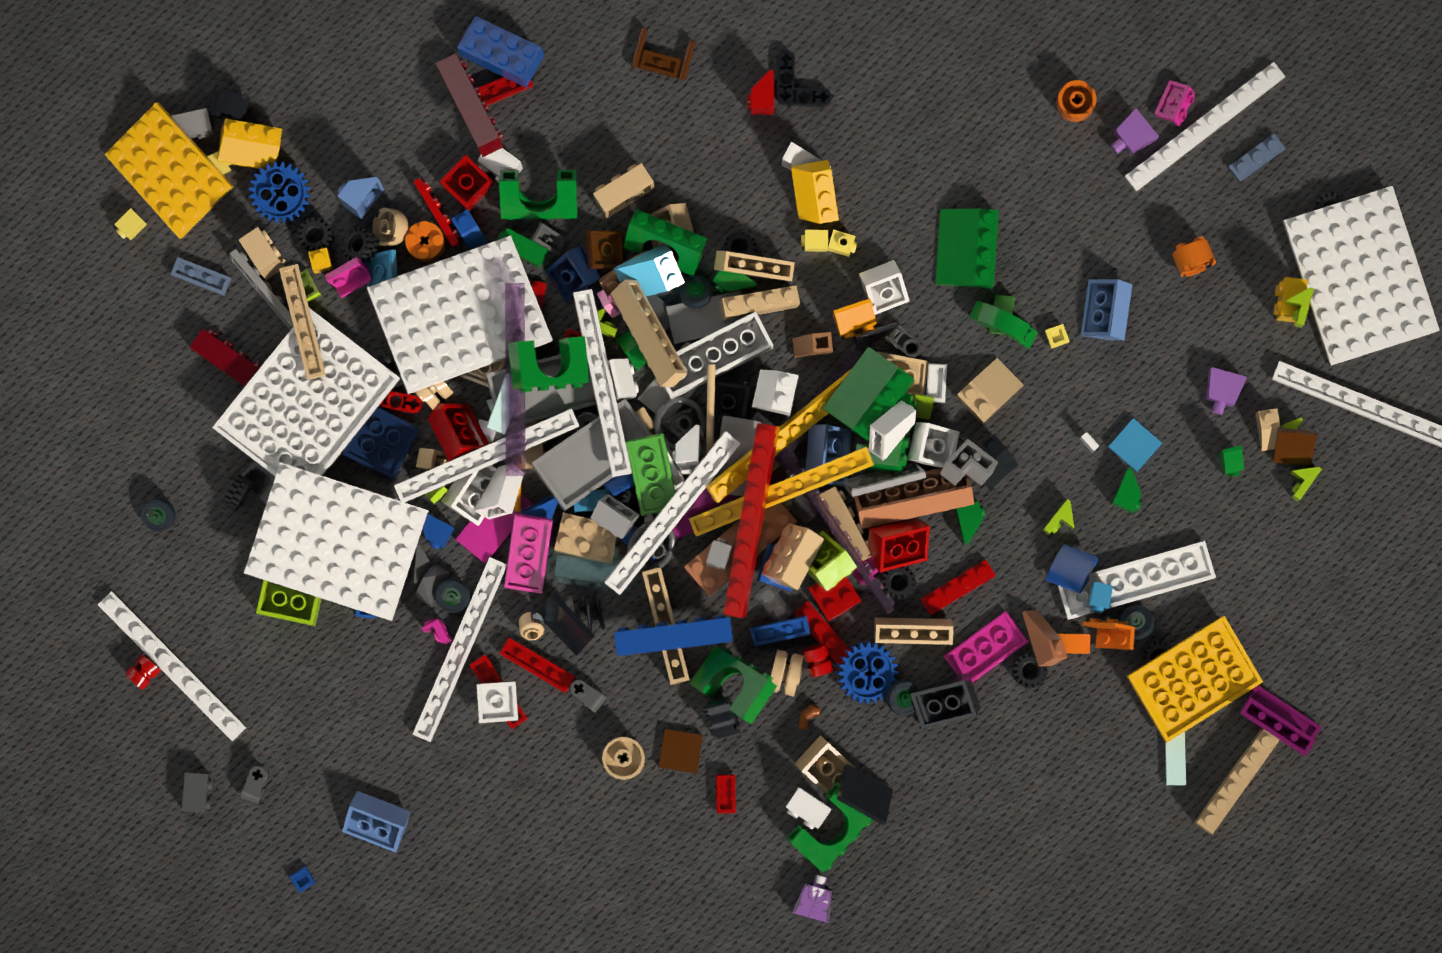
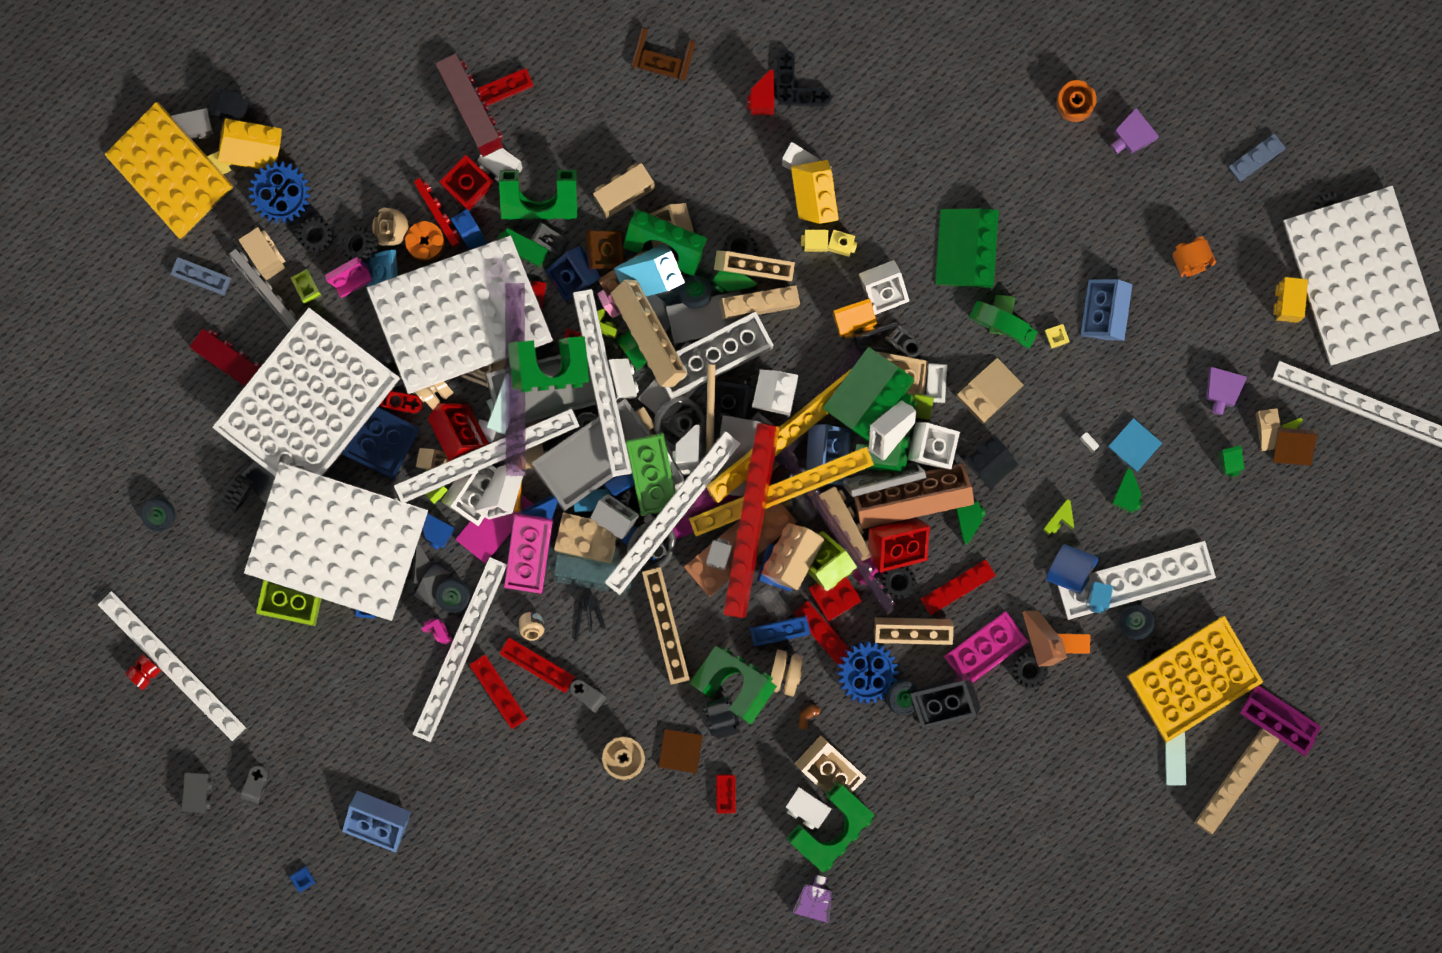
(129, 225): light yellow brick -> none
(302, 322): tan plate -> none
(320, 260): yellow brick -> none
(360, 195): medium blue slope -> none
(497, 702): white plate -> none
(500, 51): blue brick -> none
(566, 625): black tile -> none
(671, 637): blue brick -> none
(813, 345): medium nougat slope -> none
(817, 659): red wheel -> none
(864, 794): black tile -> none
(971, 461): light grey brick -> none
(1112, 633): orange bracket -> none
(1175, 102): dark pink bracket -> none
(1204, 126): white plate -> none
(1302, 301): lime slope -> none
(1307, 477): lime slope -> none

